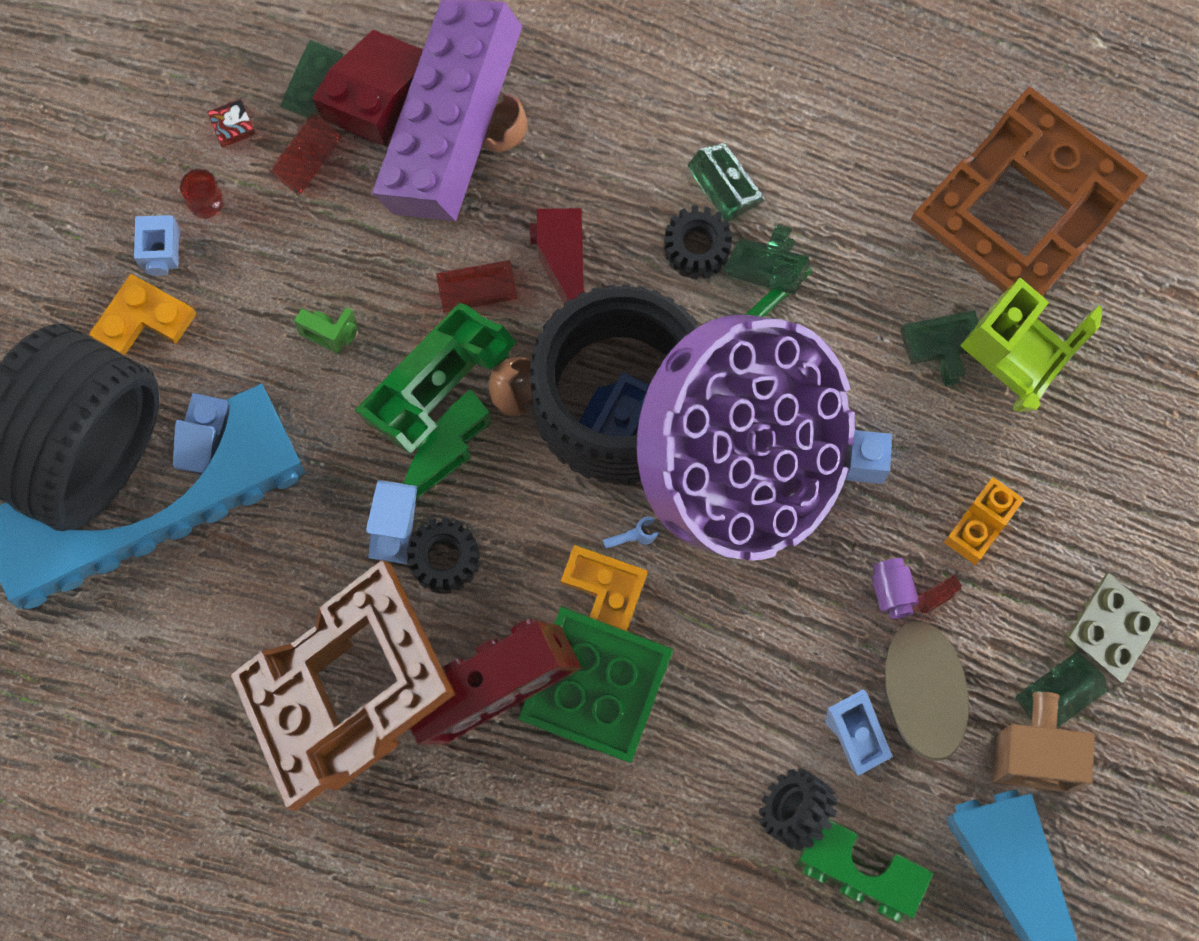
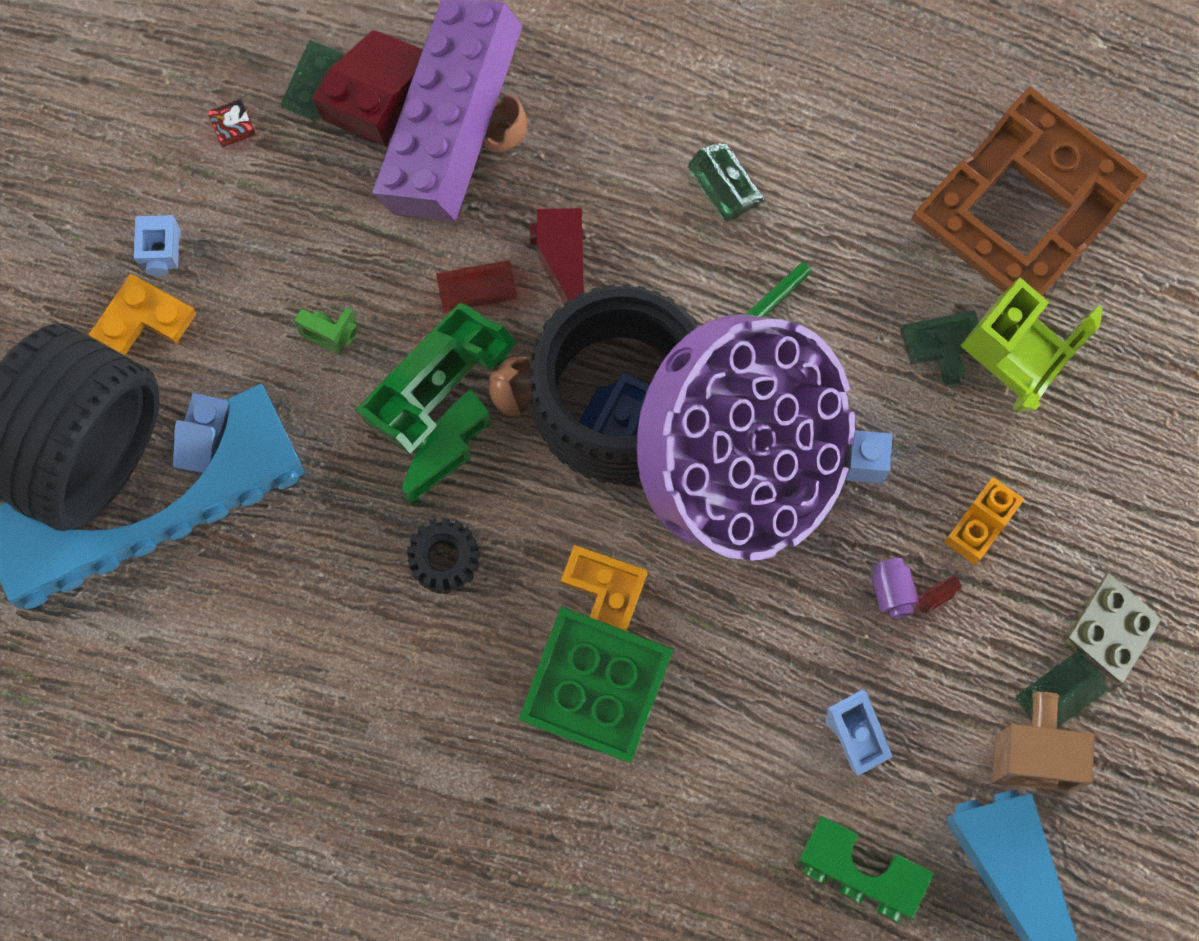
(200, 185): clear red wheel -> none
(293, 712): piece -> none
(305, 153): clear red plate -> none
(391, 521): light blue slope -> none
(498, 680): dark red brick -> none
(633, 535): light blue hand -> none
(702, 222): black tyre -> none
(769, 264): clear green plate -> none
(811, 817): black tyre -> none
(926, 690): dark tan shield -> none

